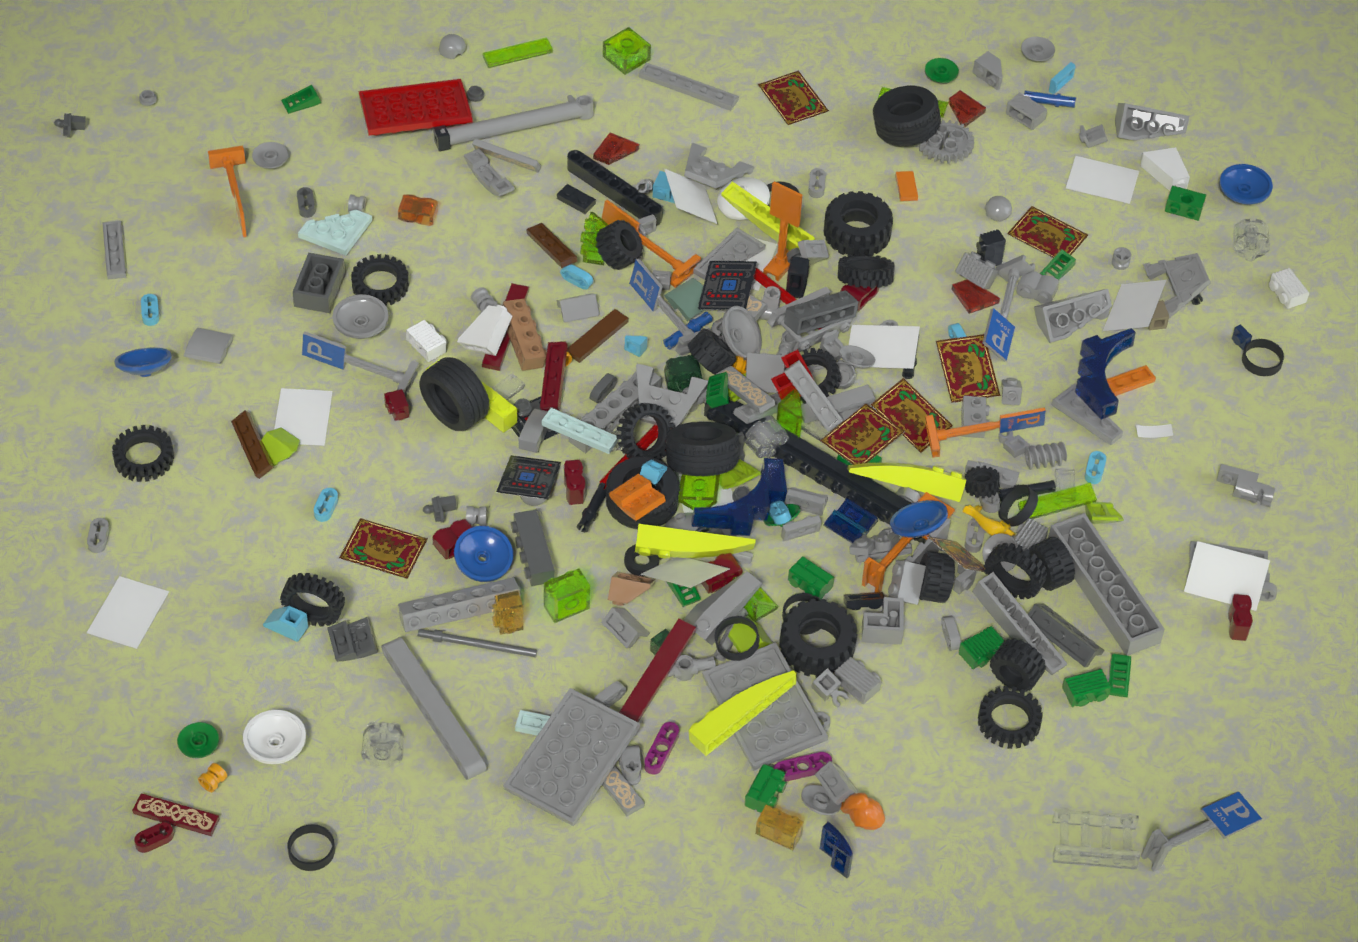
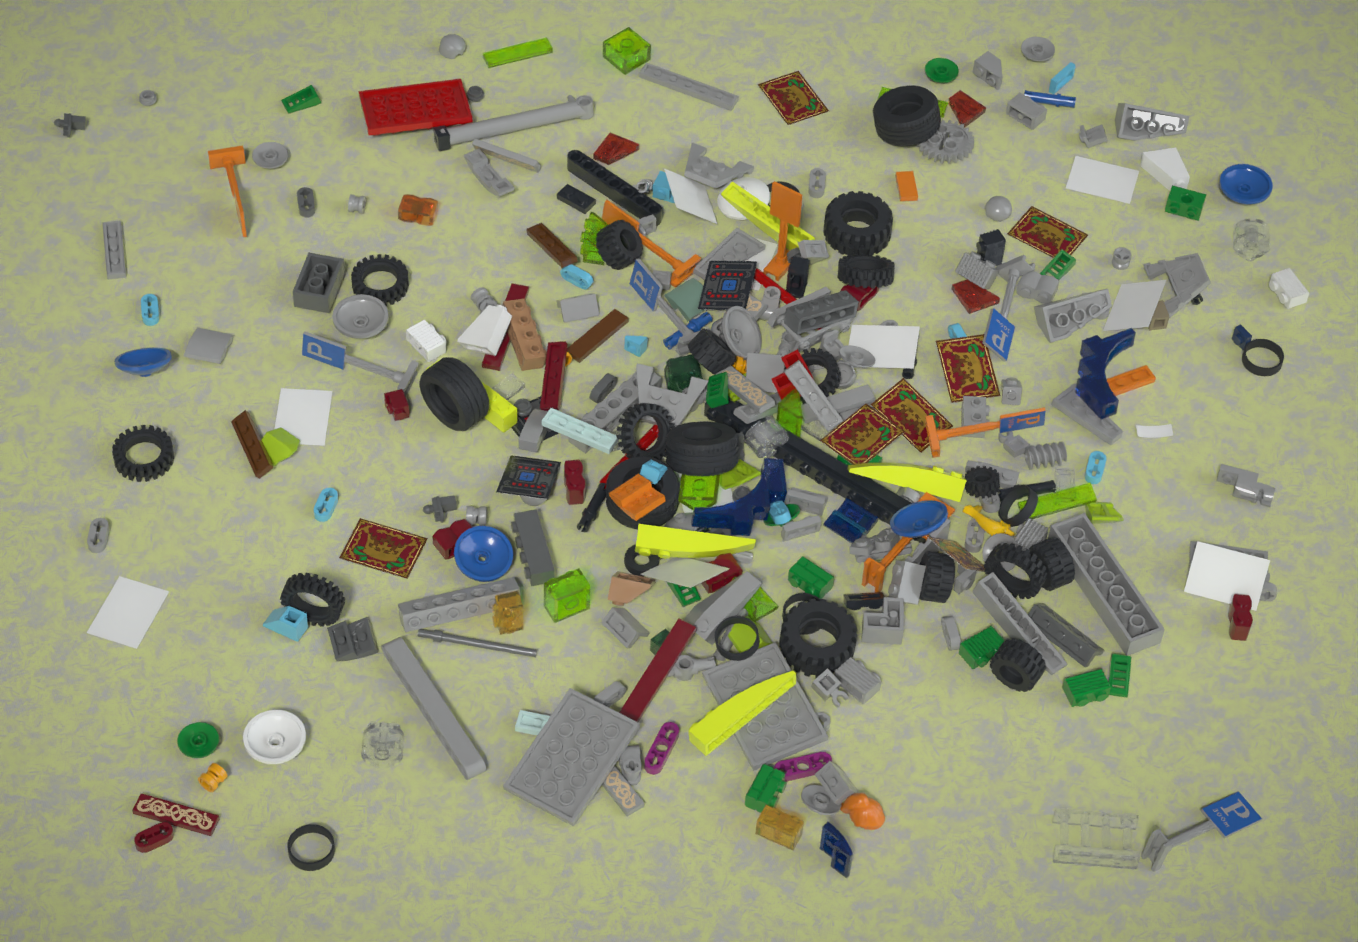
(336, 231): light aqua plate -> none
(1012, 697): black tyre -> none

